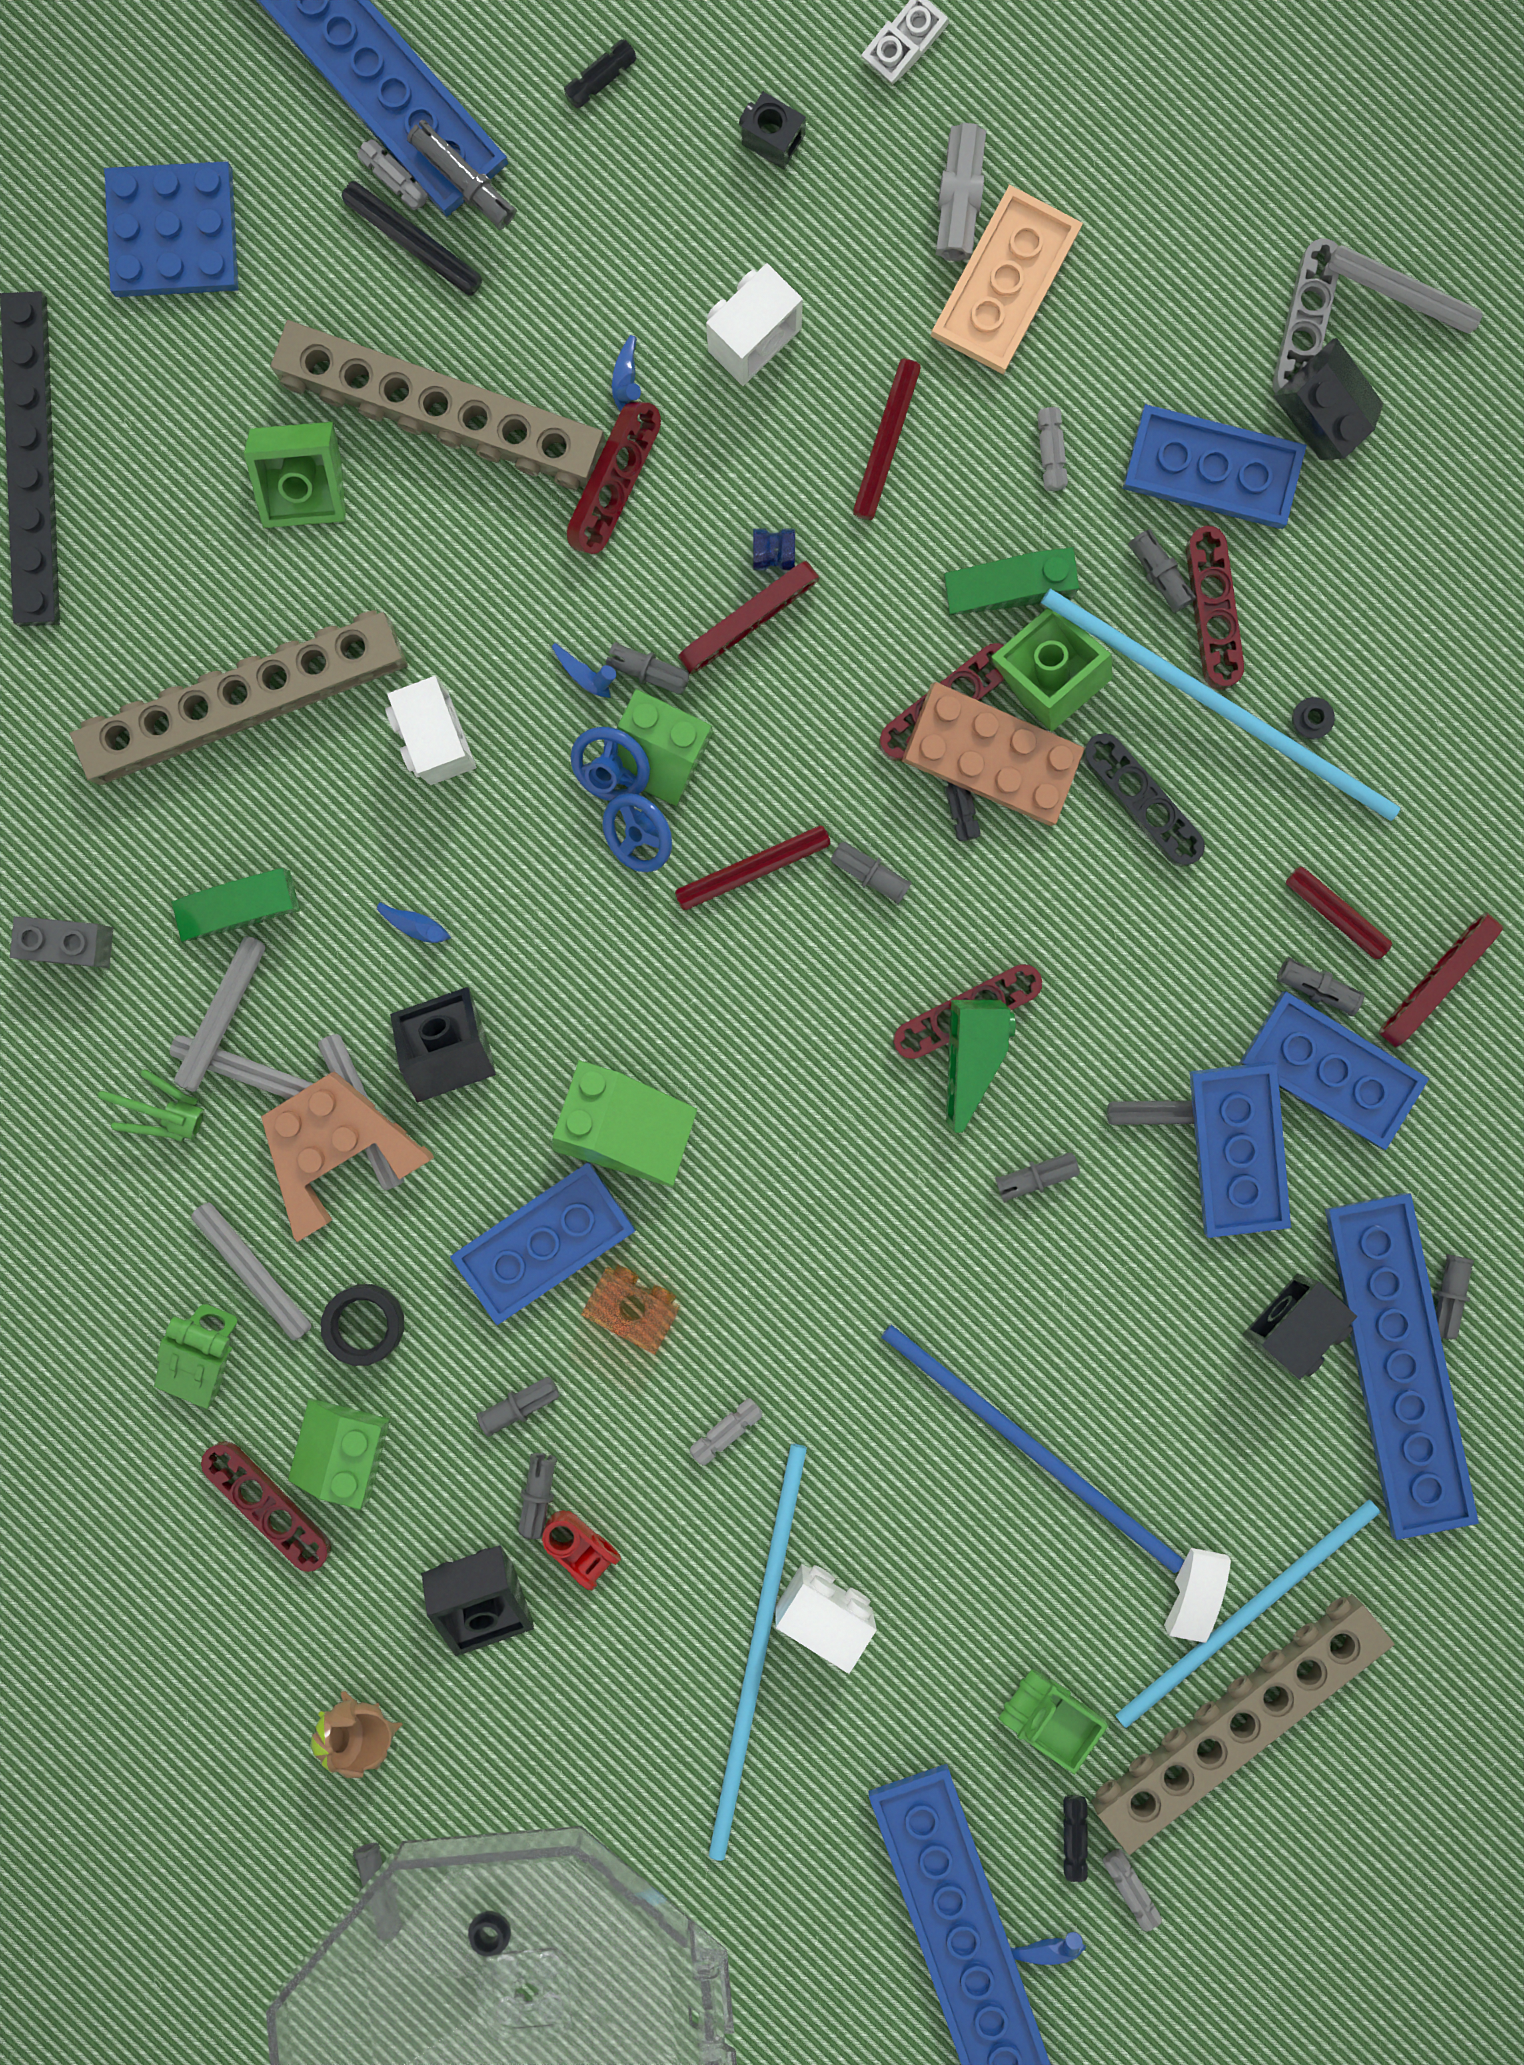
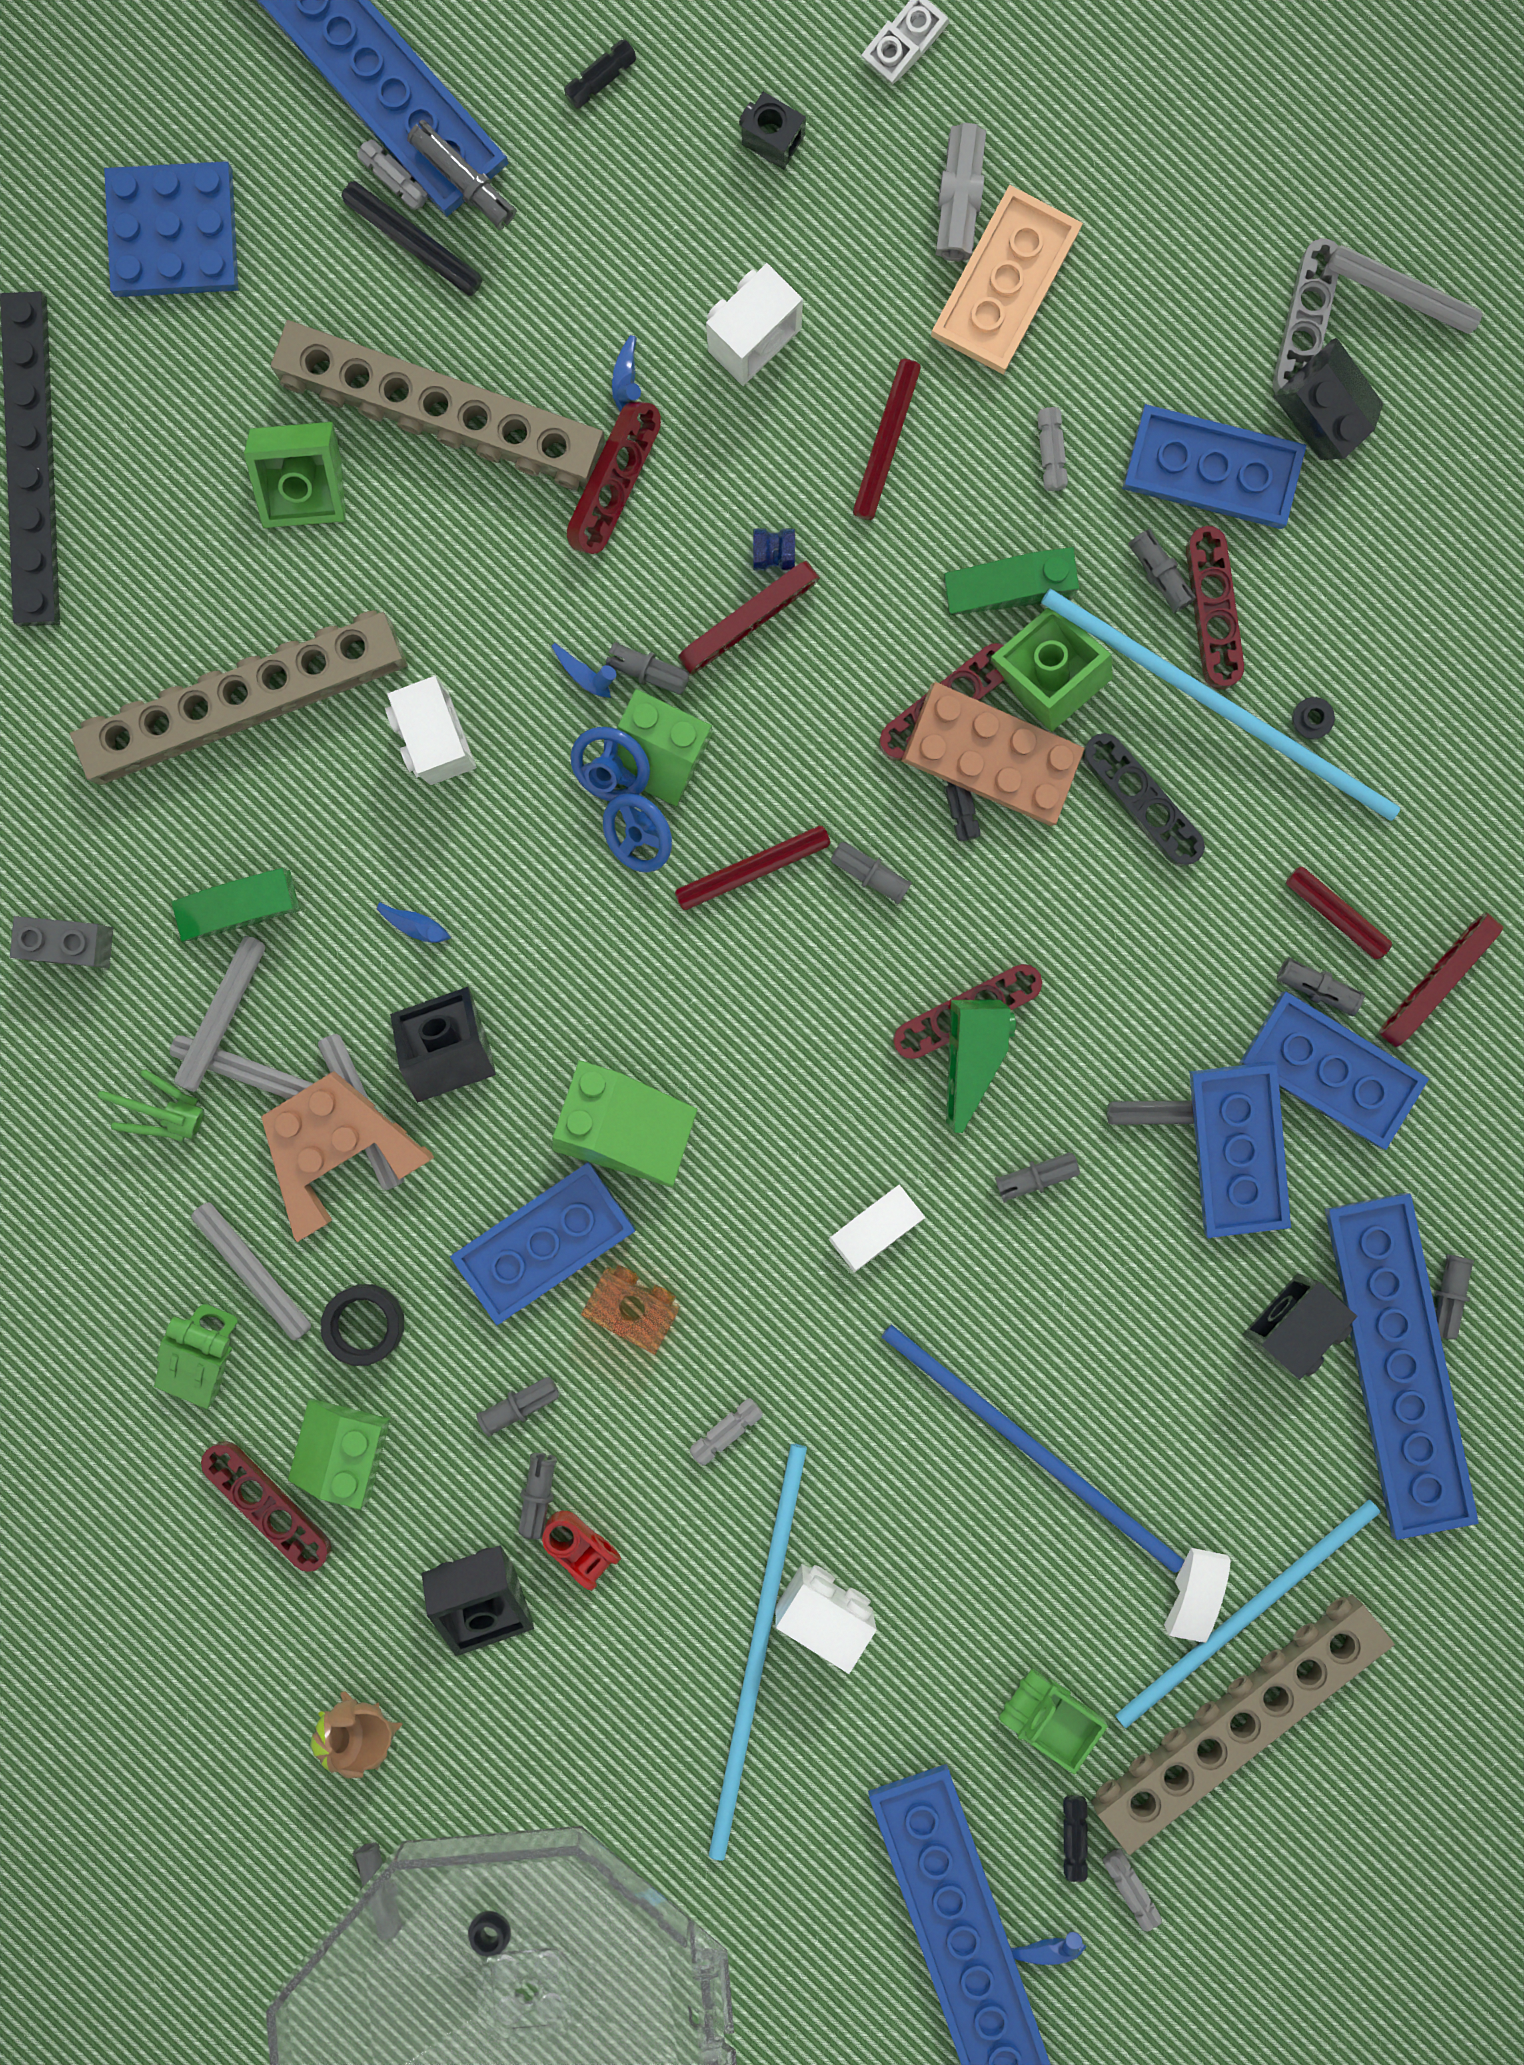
(876, 1228): none -> white slope

